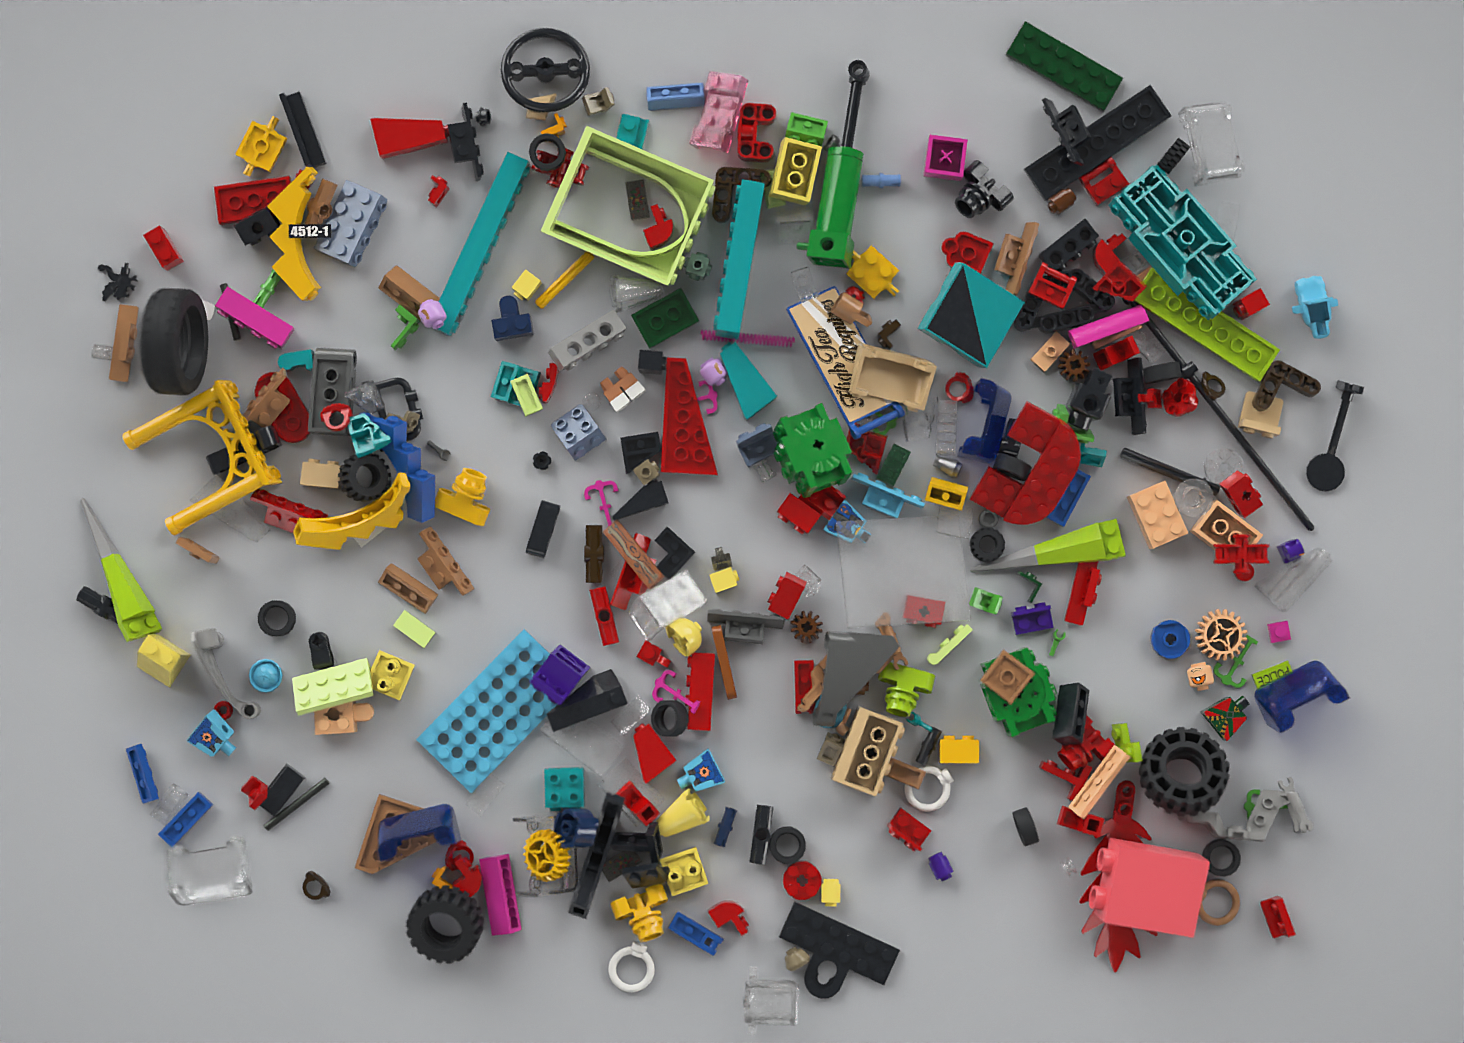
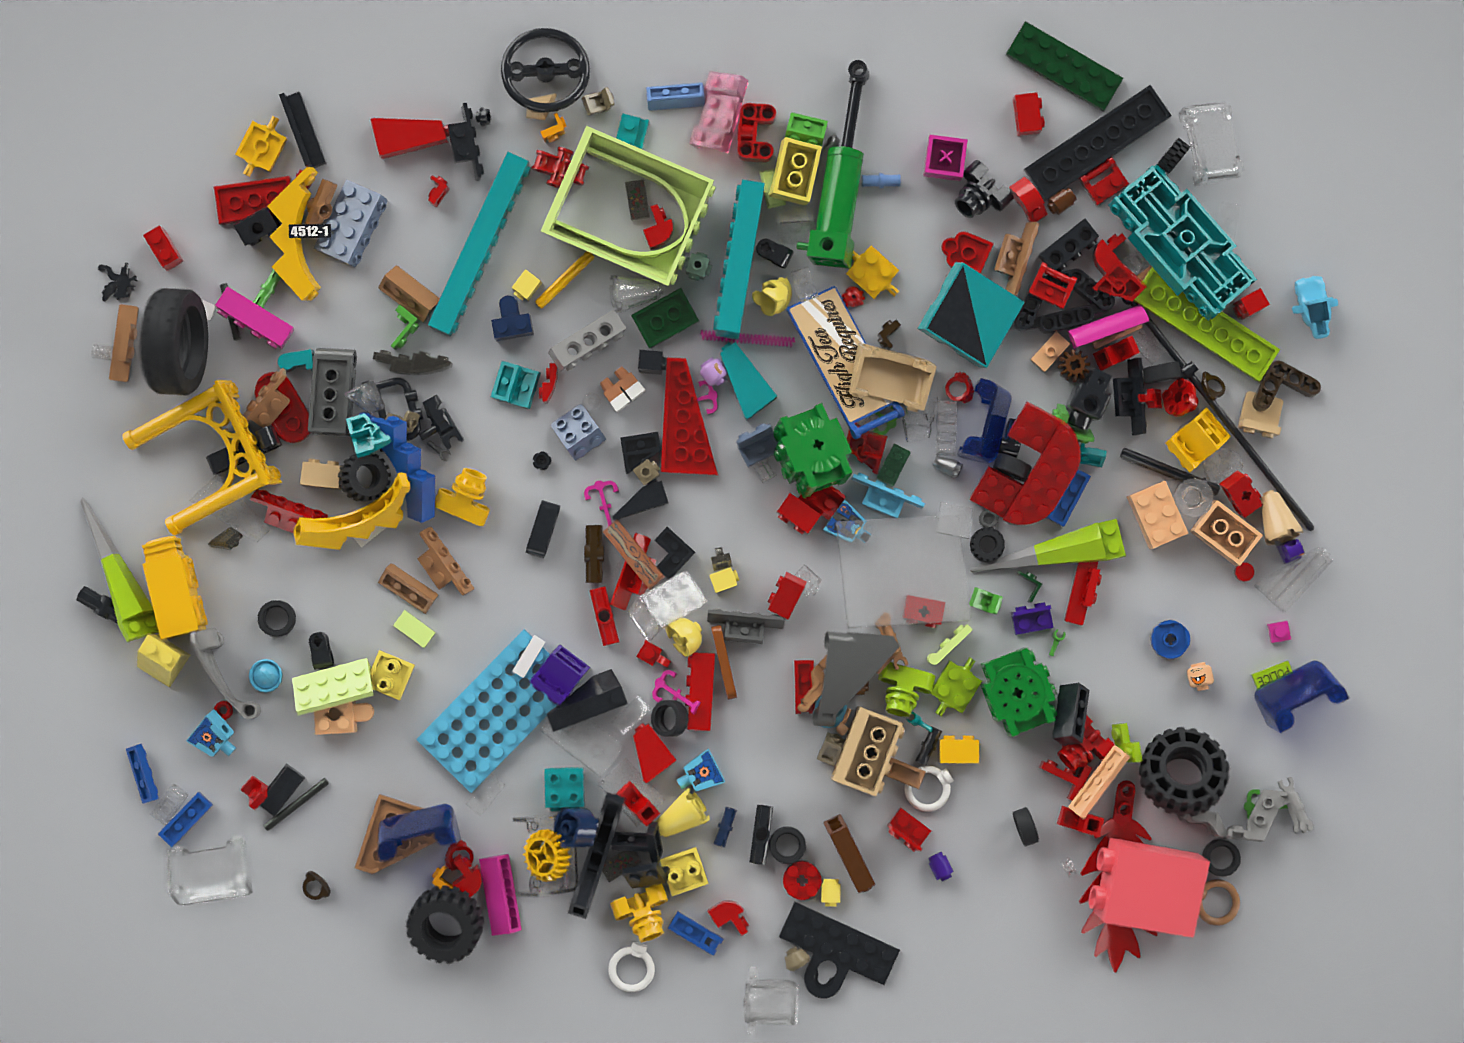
(173, 588): none -> yellow piece
(197, 551): medium nougat plate -> none
(227, 539): none -> clear smoke piece
(327, 412): red piece -> none
(419, 365): none -> clear smoke slope
(432, 314): lavender head -> none
(440, 421): none -> black piece
(526, 395): yellowish green tile -> none
(528, 656): none -> white sticker
(542, 138): black tyre -> none
(728, 186): dark brown beam -> none
(774, 296): none -> light yellow helmet
(778, 254): none -> black piece
(803, 621): reddish brown gear -> none
(849, 310): medium nougat piece -> none
(849, 853): none -> reddish brown slope
(946, 493): yellow brick -> none
(955, 686): none -> lime plate
(1007, 677): medium nougat plate -> none
(1027, 114): none -> red brick
(1029, 199): none -> red brick
(1069, 127): black bracket -> none
(1197, 440): none -> yellow bracket
(1216, 627): light nougat gear -> none
(1226, 679): bright green piece -> none
(1226, 716): torso -> none
(1241, 553): red axle -> none
(1277, 917): red bracket -> none
(1278, 519): none -> tan cone
(1326, 470): black piece -> none

